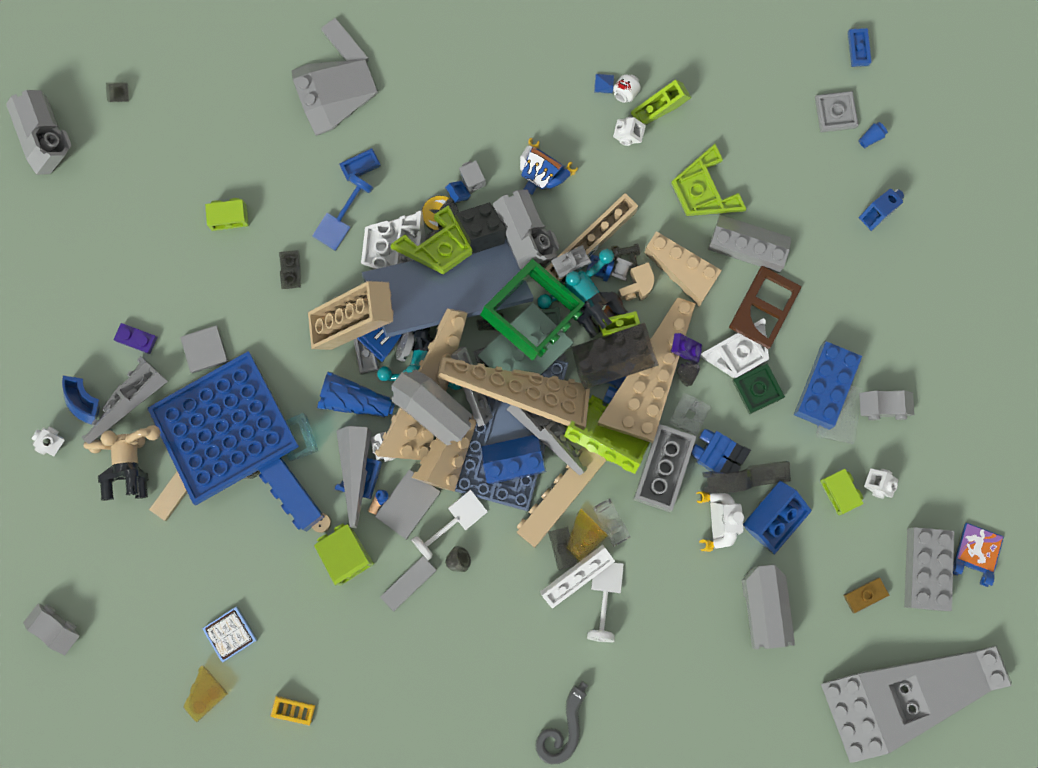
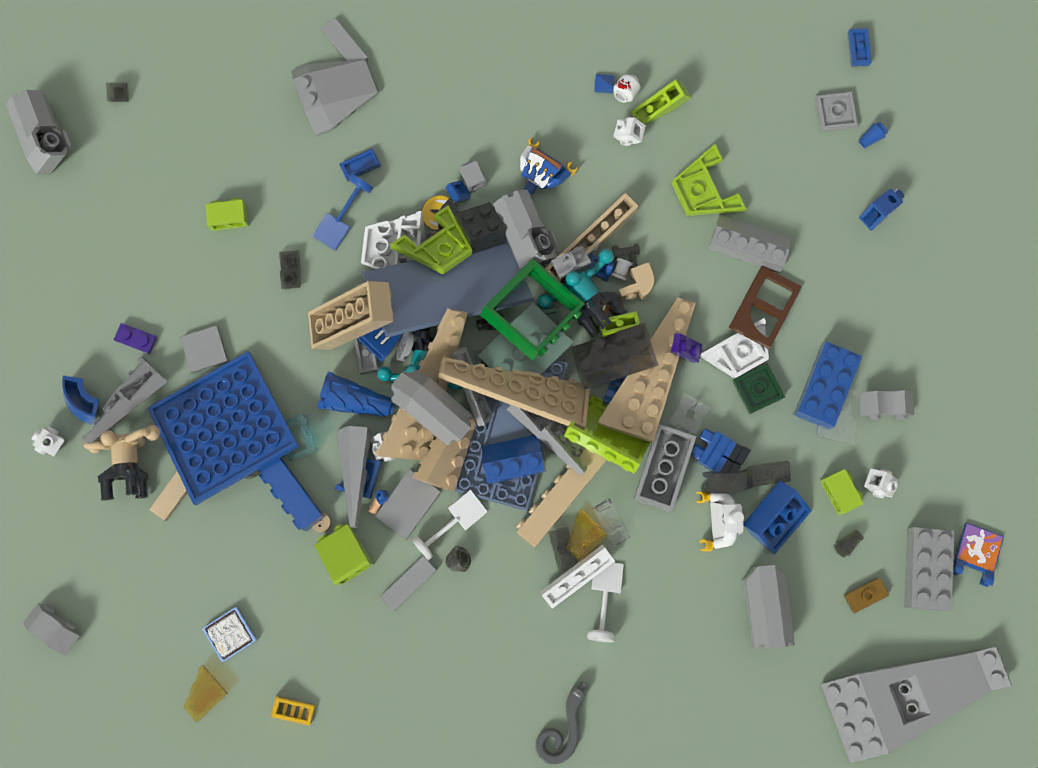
(683, 267): tan wedge -> none
(688, 373): clear smoke cone -> none
(848, 543): none -> clear smoke cone

